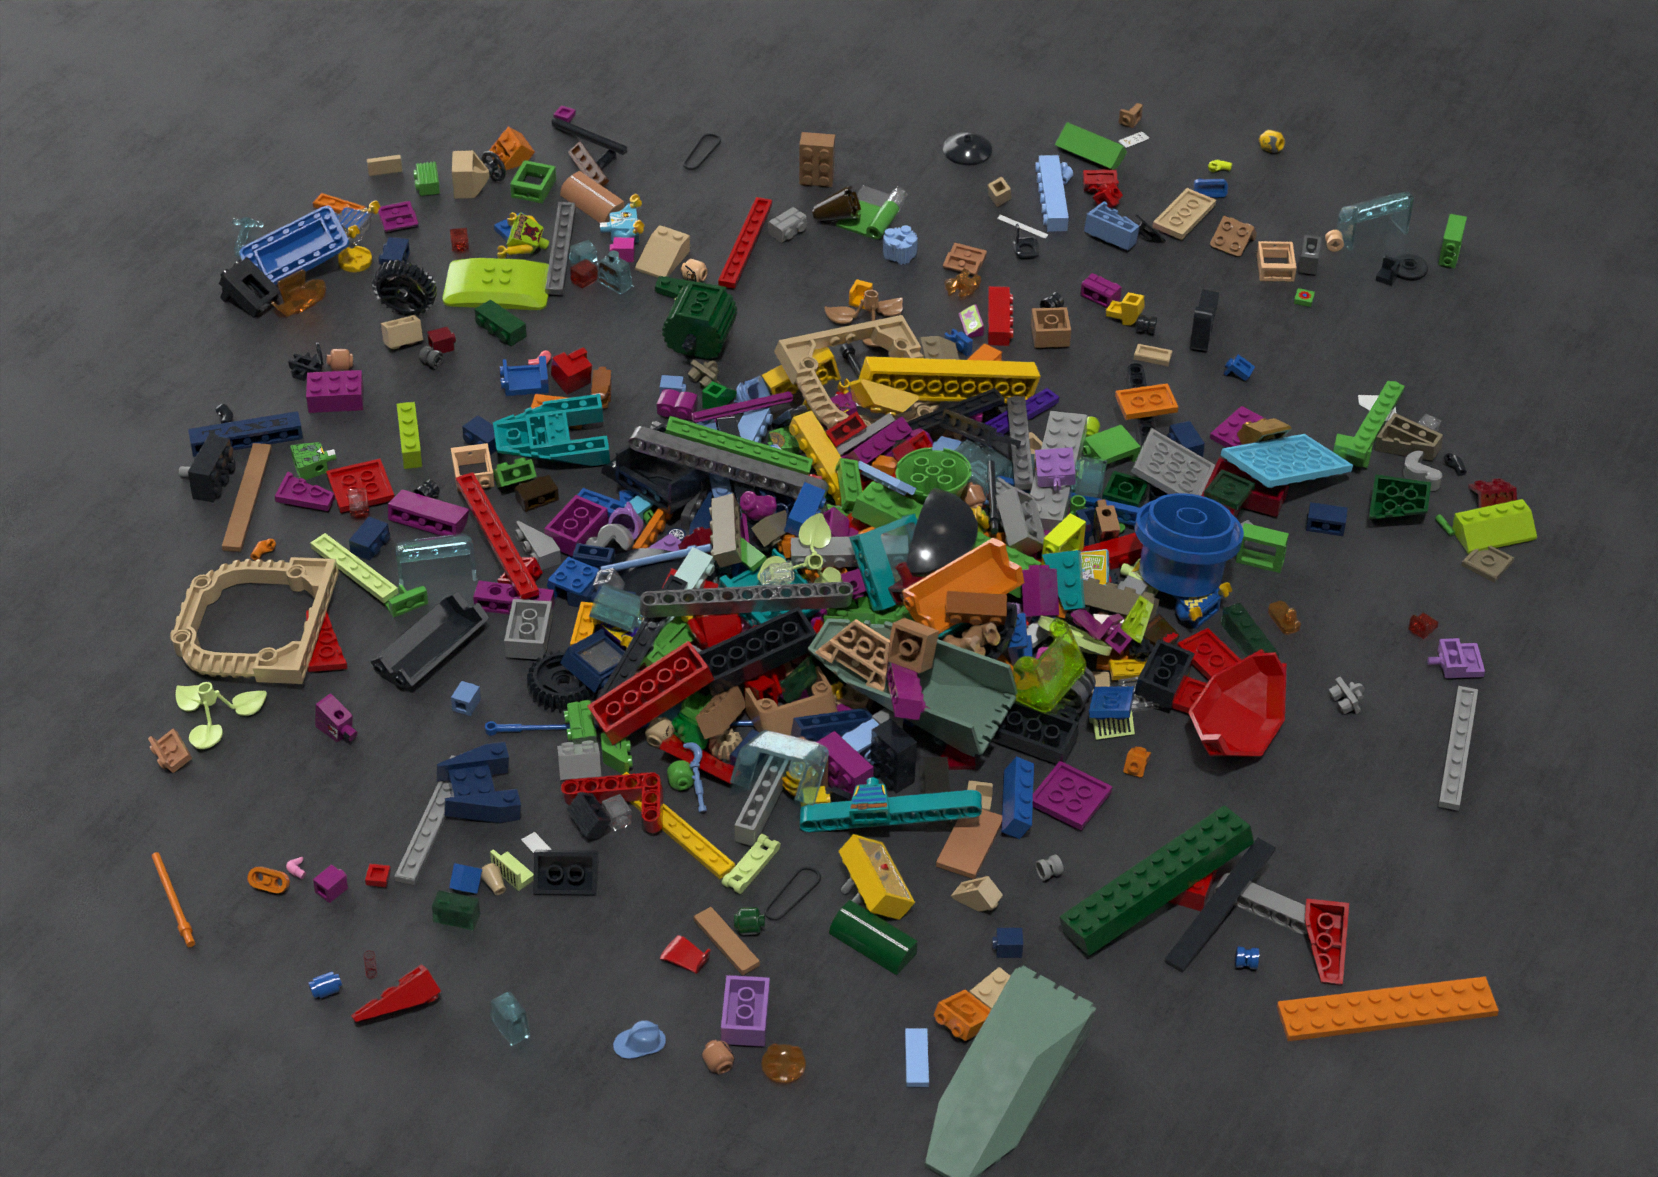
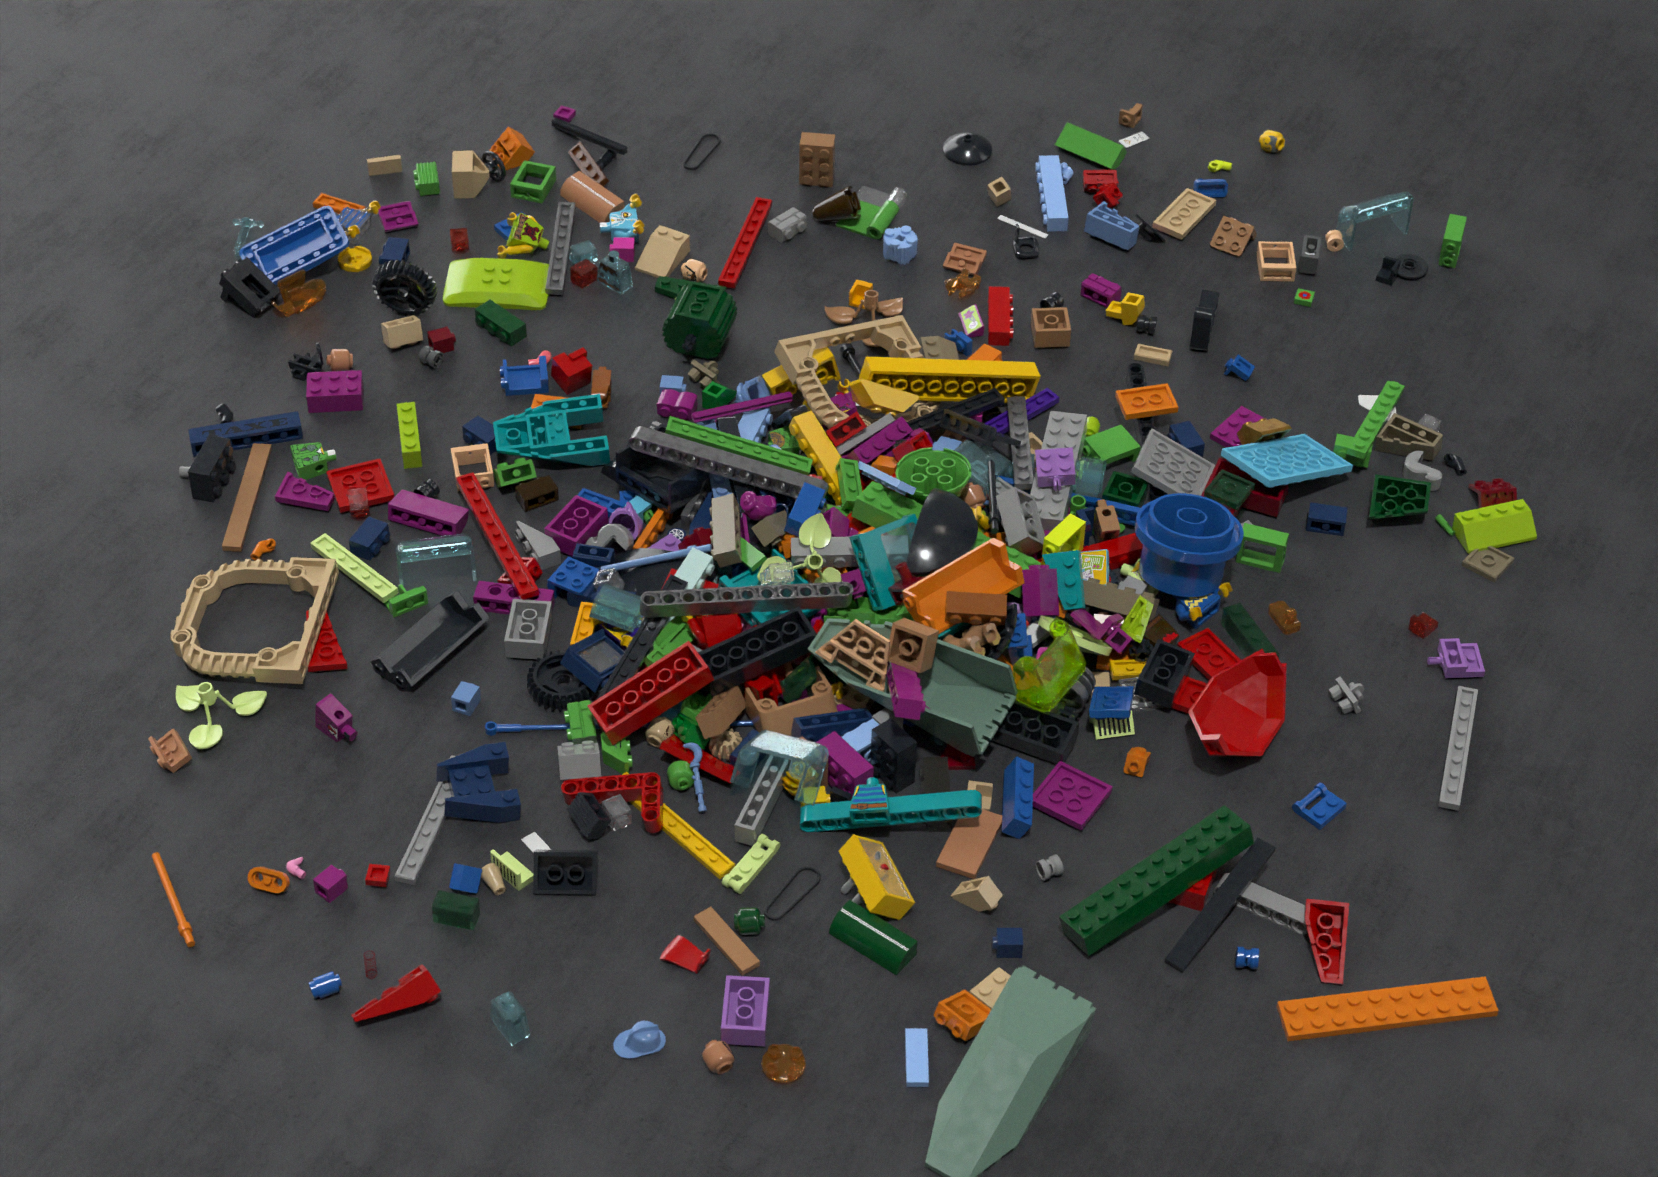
(1323, 811): none -> blue plate

